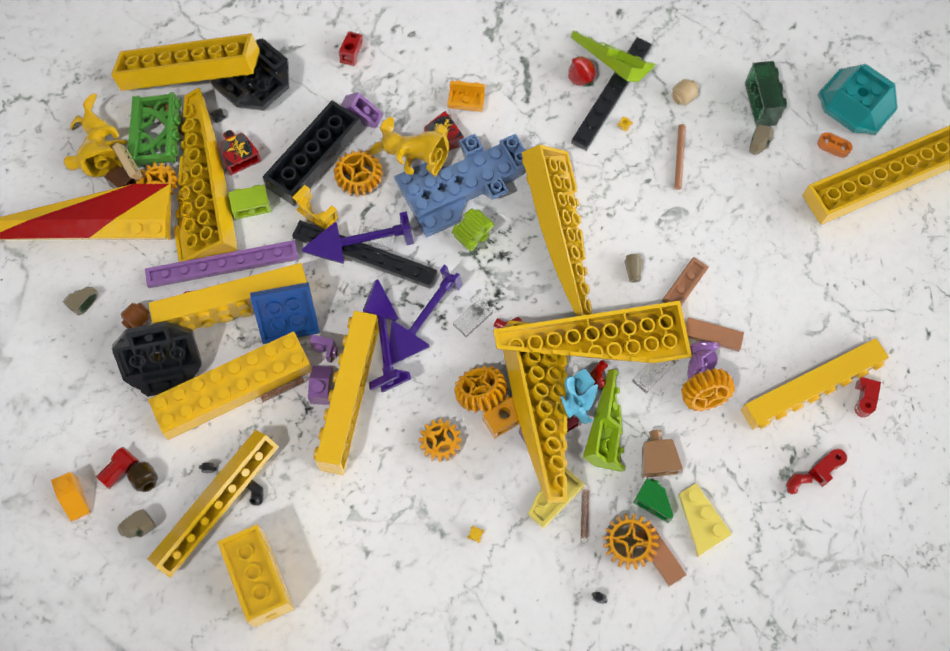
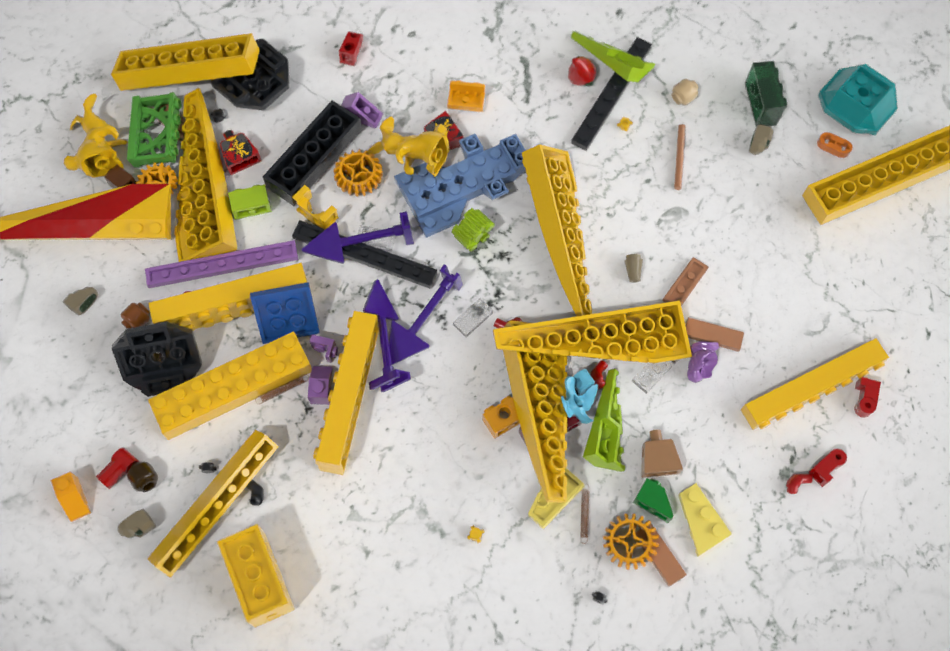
(127, 161): tan tile -> none
(433, 436): light orange gear -> none
(482, 393): light orange gear -> none
(707, 389): light orange gear -> none

